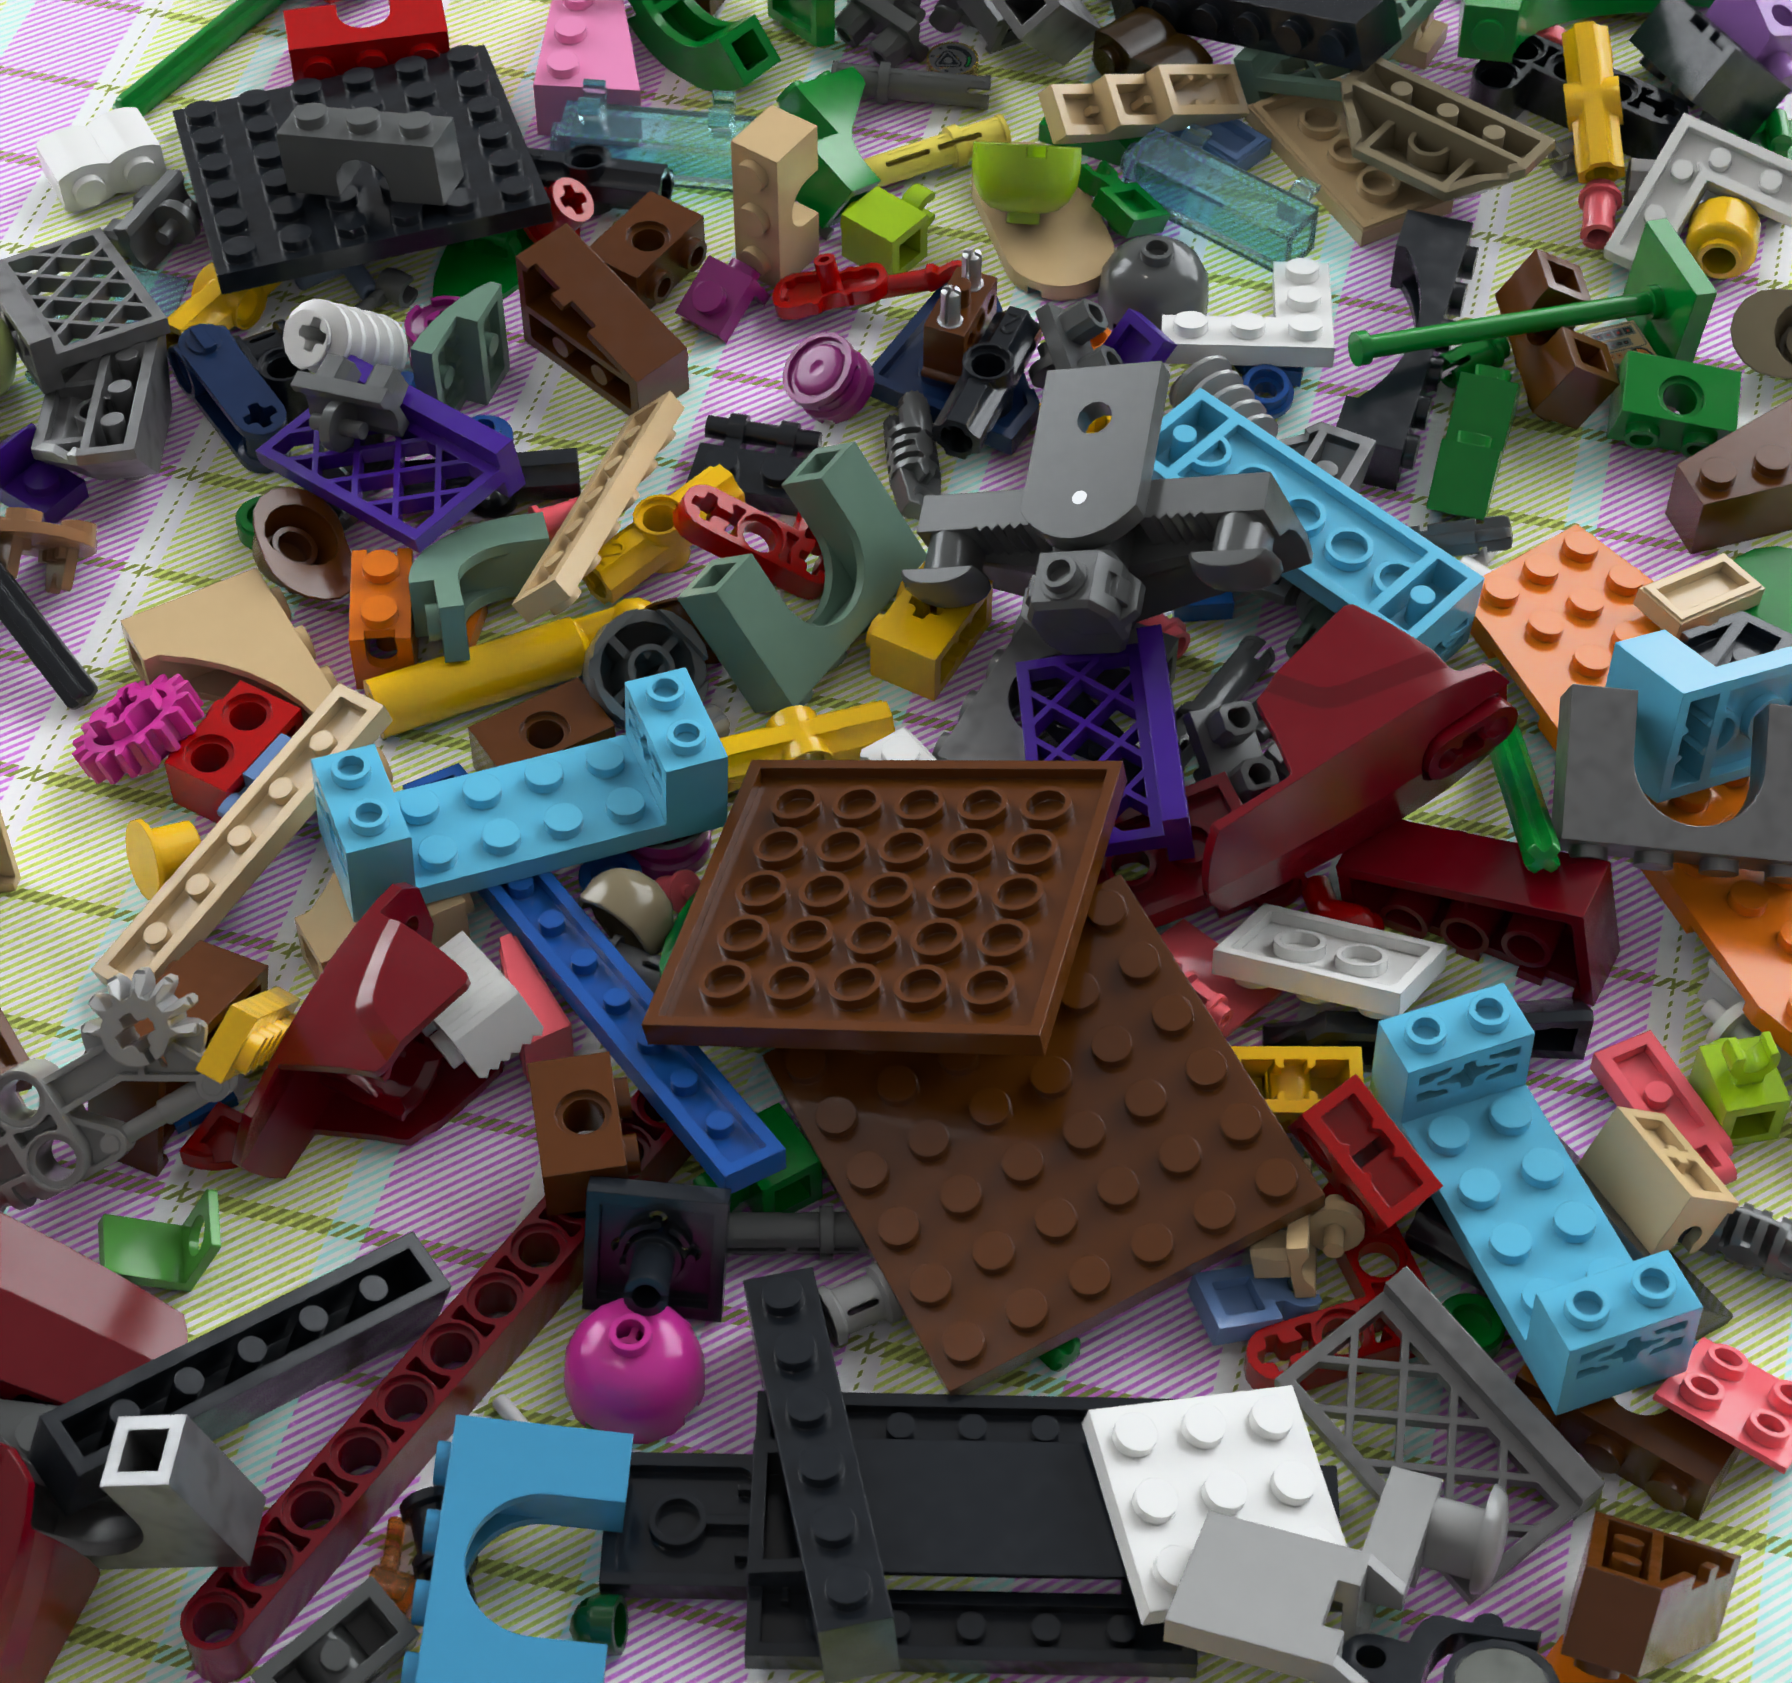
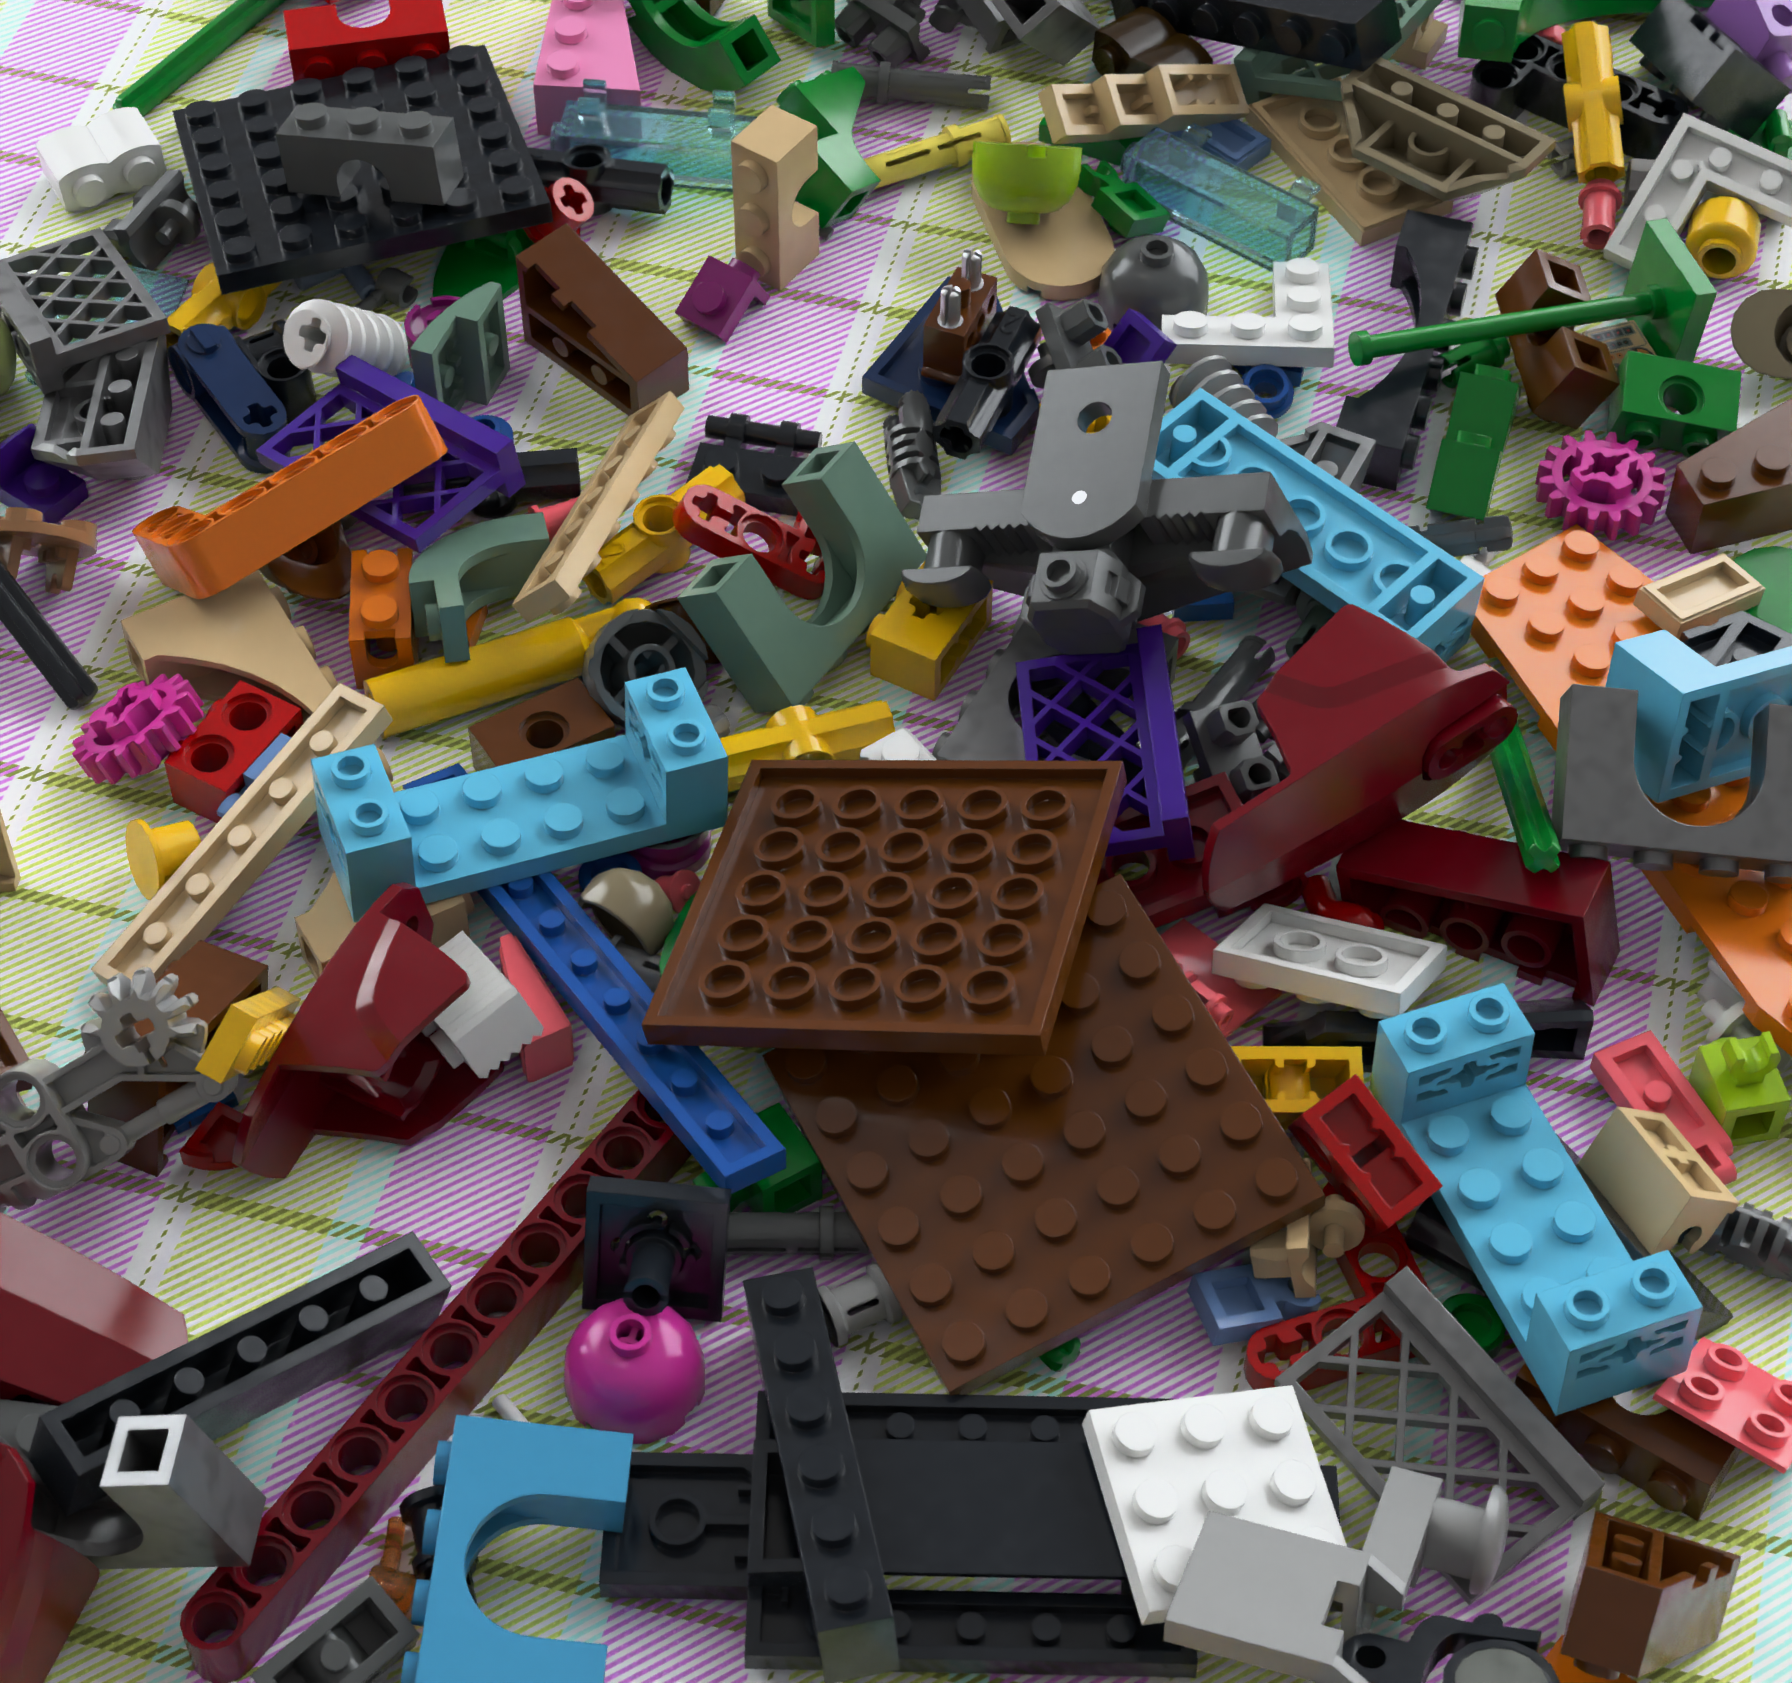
(162, 1252): bright green bracket -> none
(218, 549): none -> orange beam
(348, 409): dark grey hips -> none
(574, 1098): reddish brown brick -> none
(602, 1621): dark green hinge -> none
(653, 246): reddish brown brick -> none
(827, 288): red piece -> none
(828, 377): magenta wheel -> none
(888, 228): lime brick -> none
(952, 58): tile -> none
(1600, 485): none -> dark pink gear

